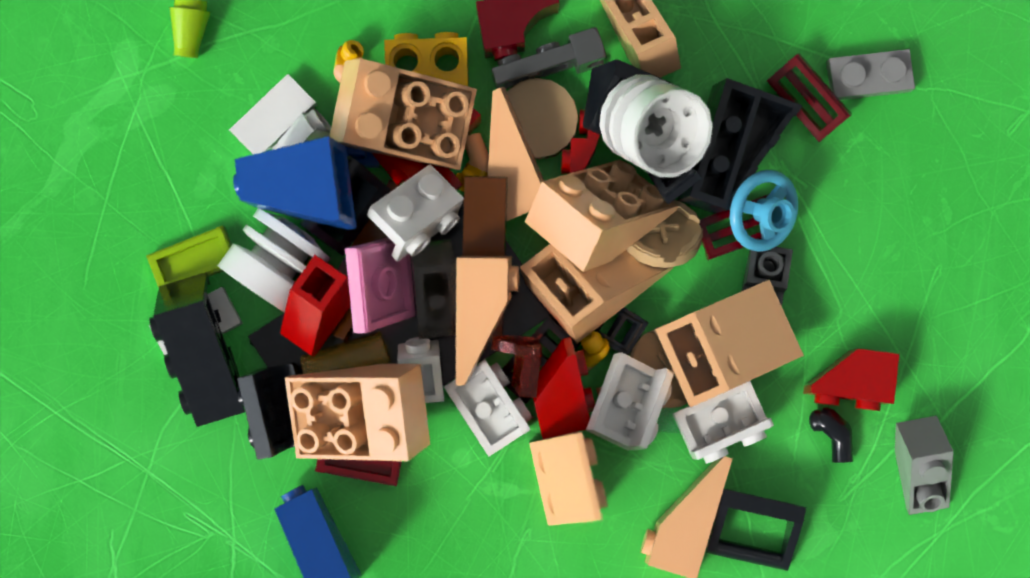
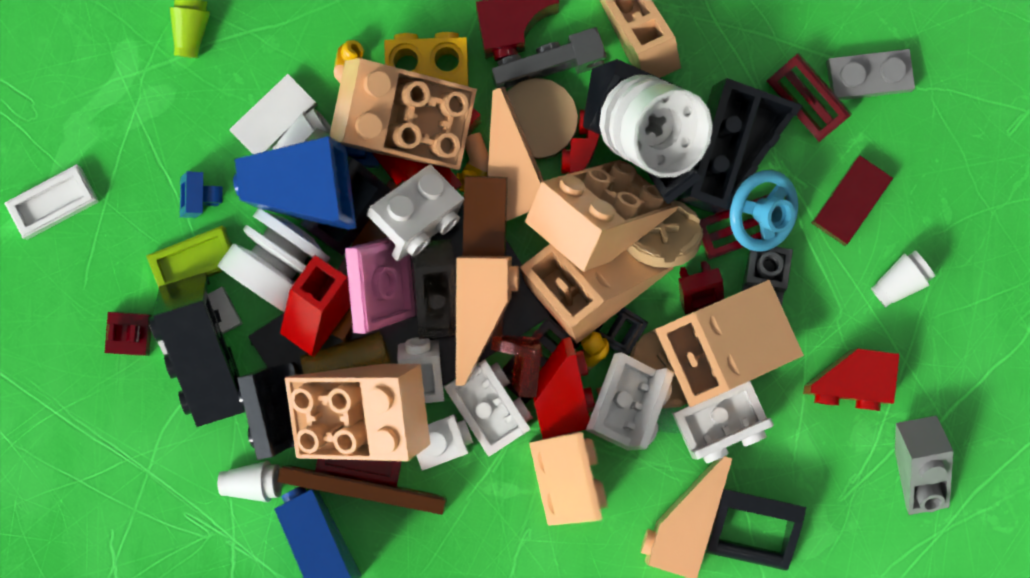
(51, 202): none -> white tile
(128, 334): none -> dark red tile
(195, 195): none -> blue tile
(251, 482): none -> white cone
(362, 489): none -> reddish brown tile
(447, 442): none -> white bracket
(700, 288): none -> dark red tile
(835, 428): black arm -> none
(852, 200): none -> dark red tile
(904, 278): none -> white cone

